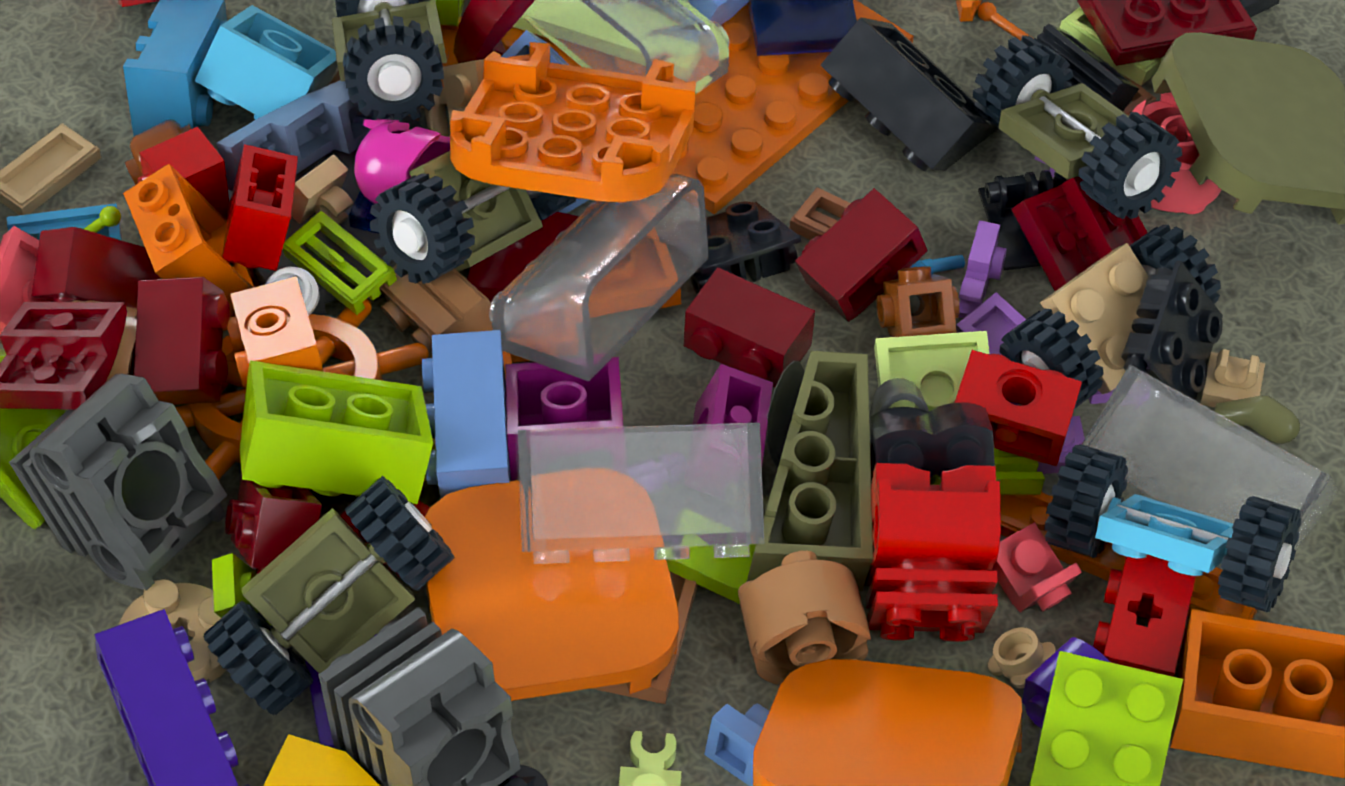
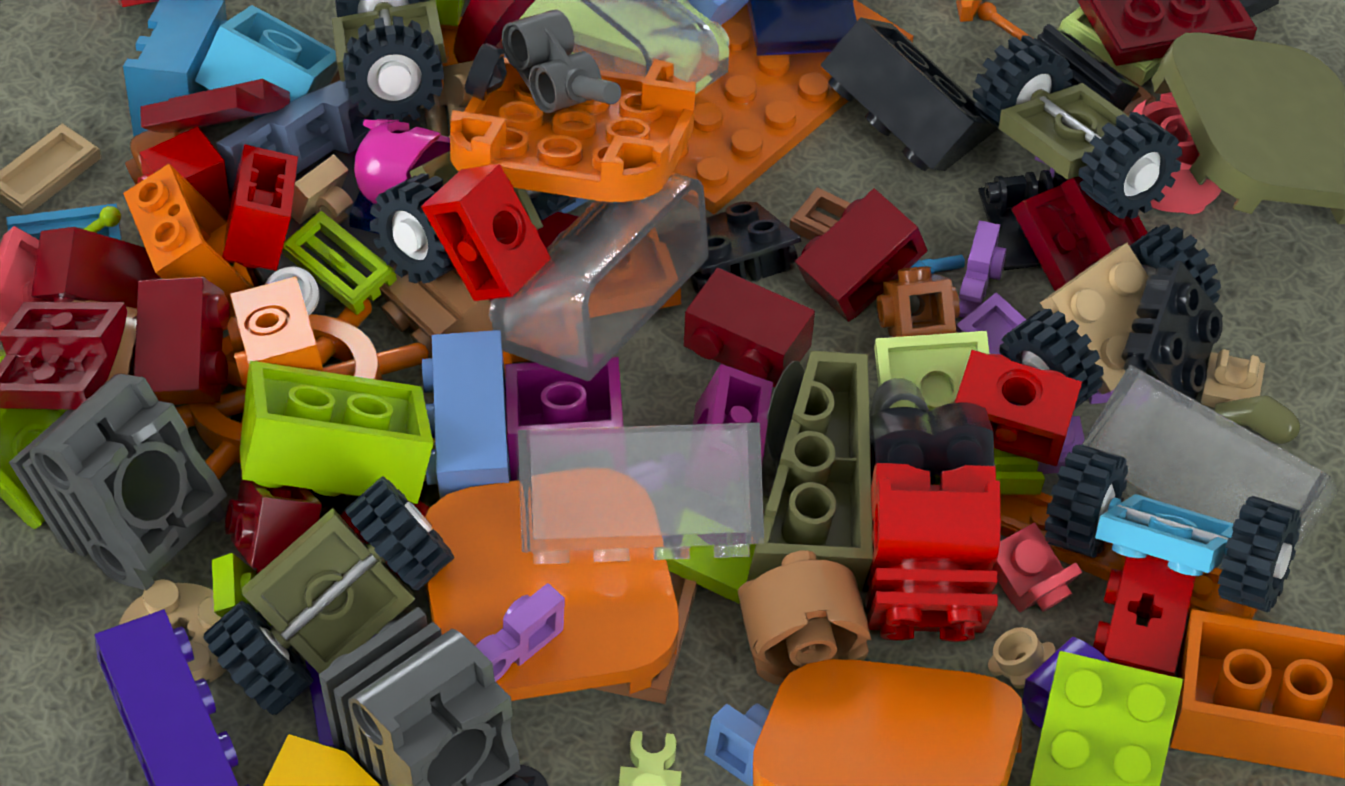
(214, 106): none -> dark red slope
(486, 72): none -> black tile
(486, 232): none -> red brick
(526, 629): none -> medium lavender plate
(541, 54): none -> dark grey beam

